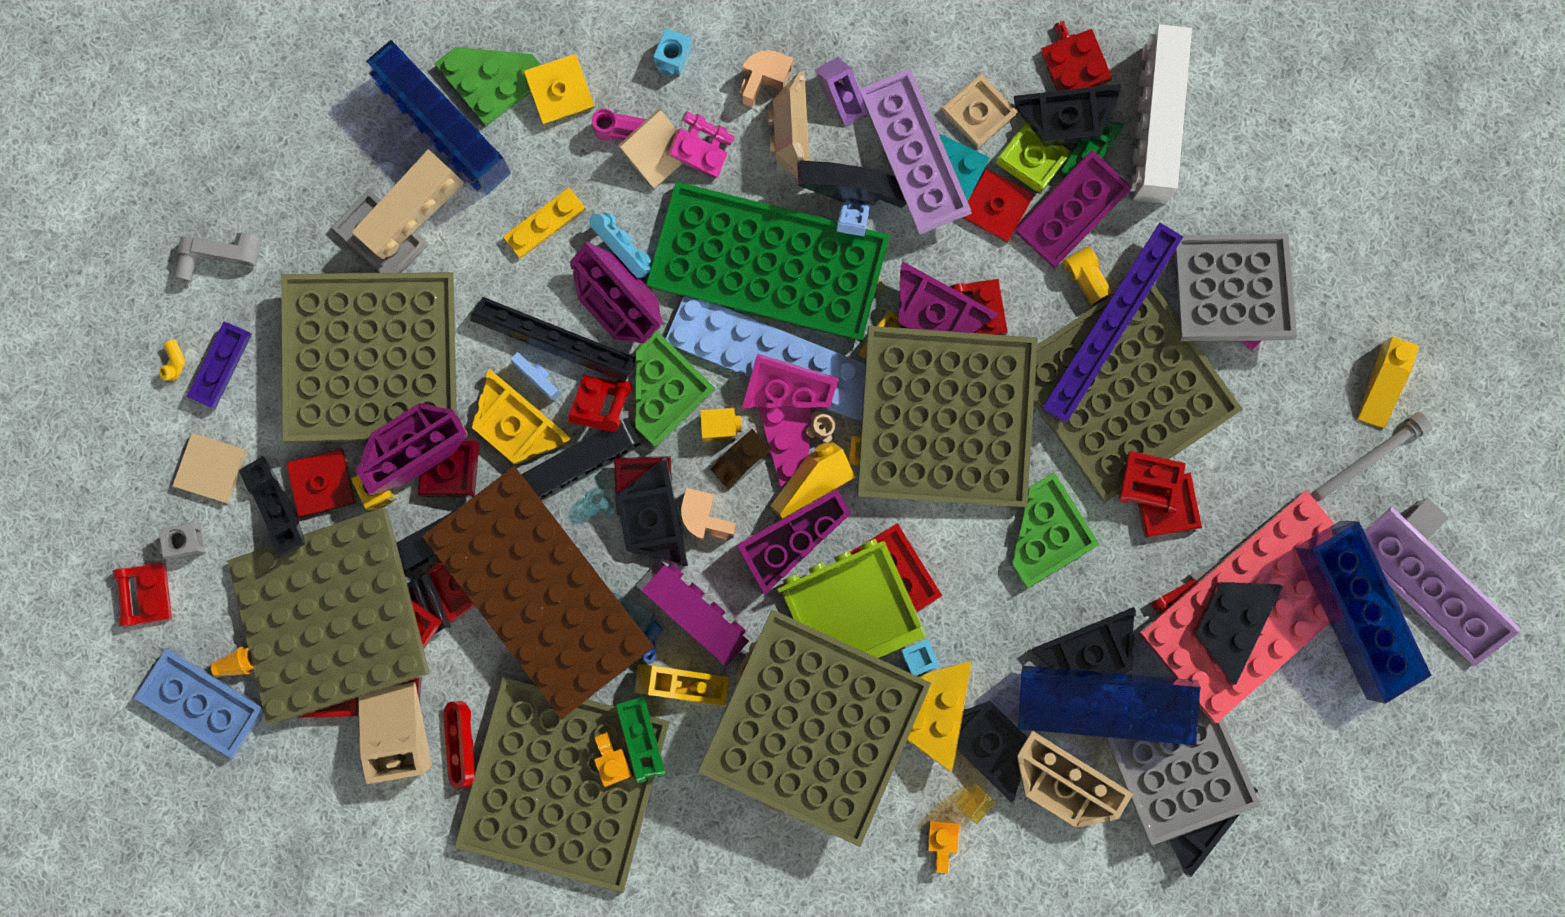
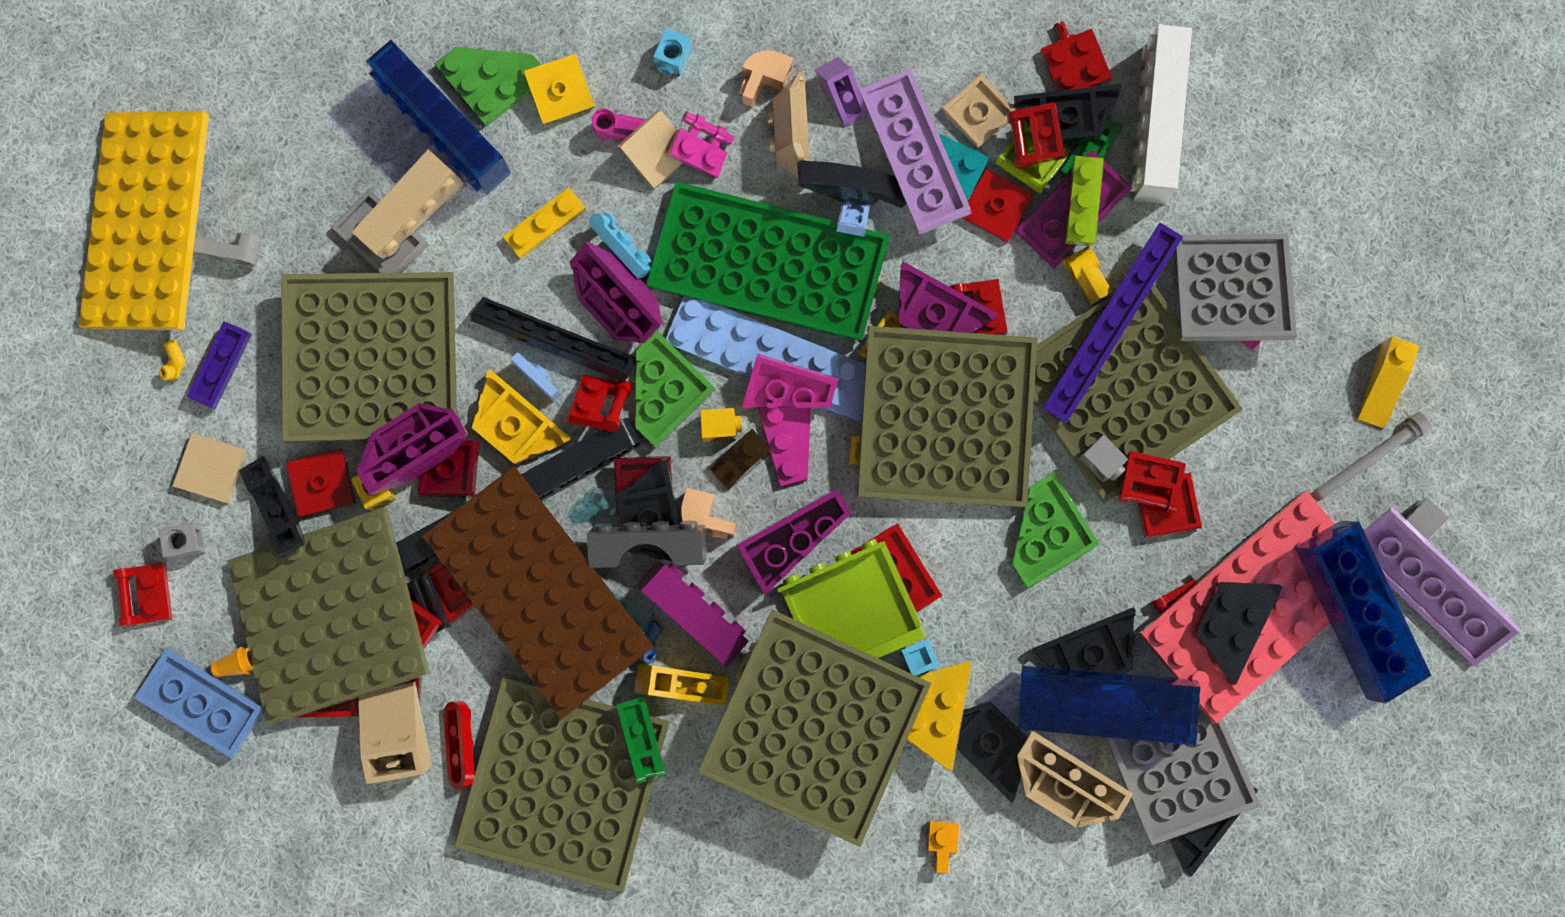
(144, 220): none -> yellow plate
(612, 764): light orange plate -> none
(681, 542): none -> dark grey arch
(816, 476): yellow slope -> none
(828, 423): tan plate -> none
(974, 802): clear yellow brick -> none
(1045, 135): none -> red plate
(1084, 201): none -> lime arch
(1104, 459): none -> light grey brick

